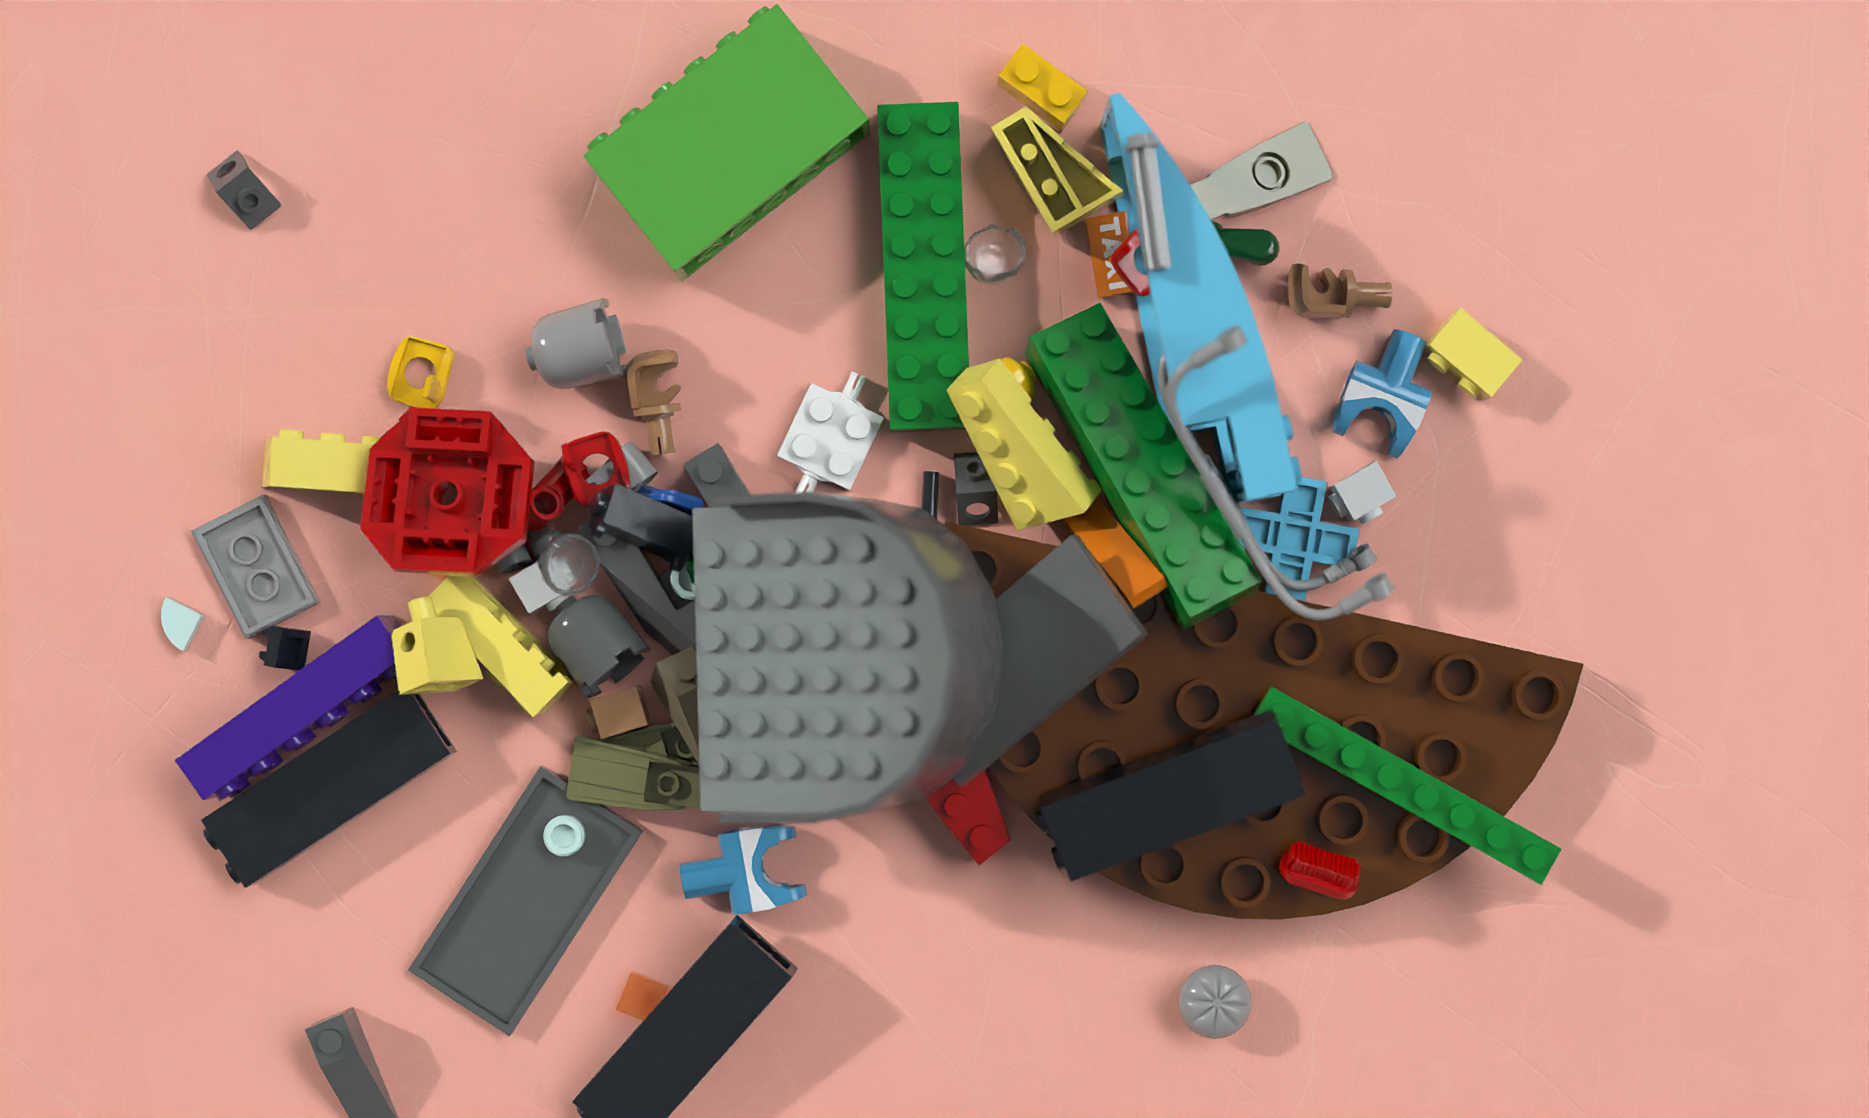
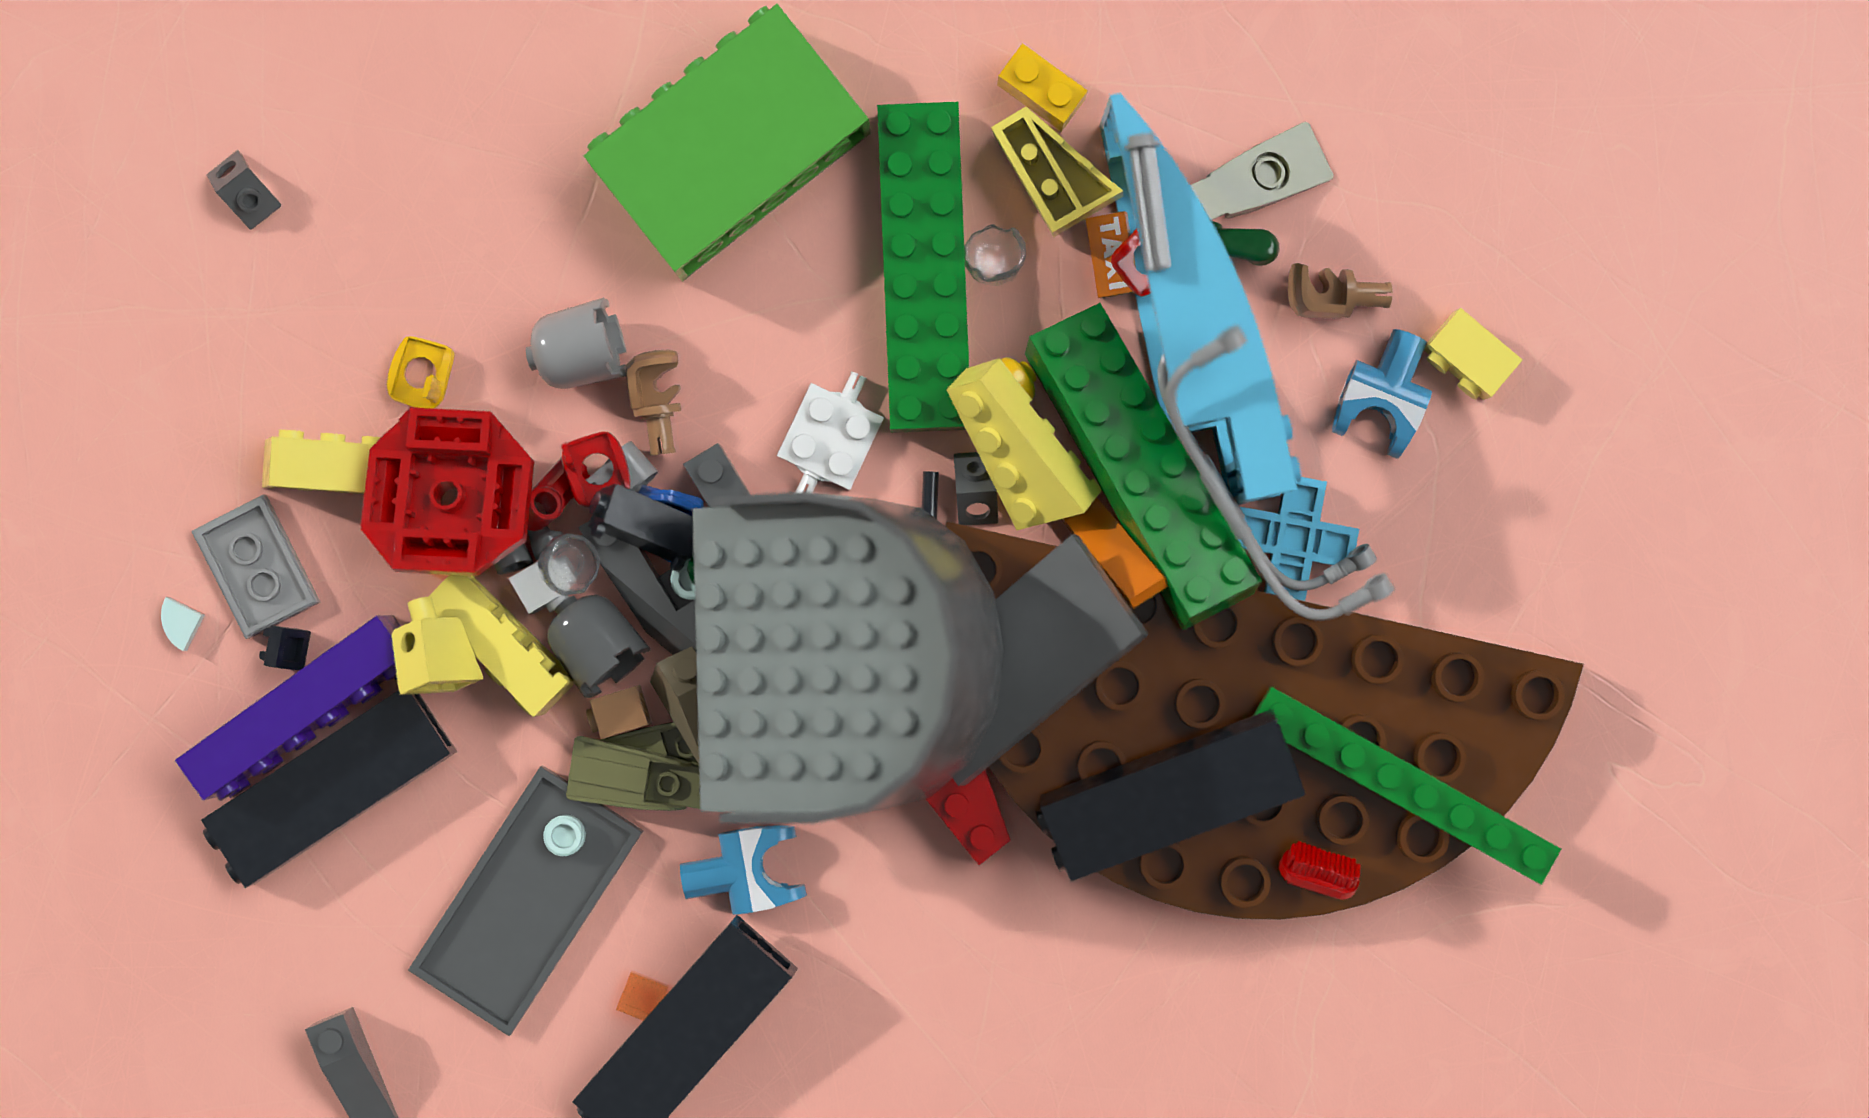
(1215, 1001): light grey piece -> none
(1361, 494): white brick -> none

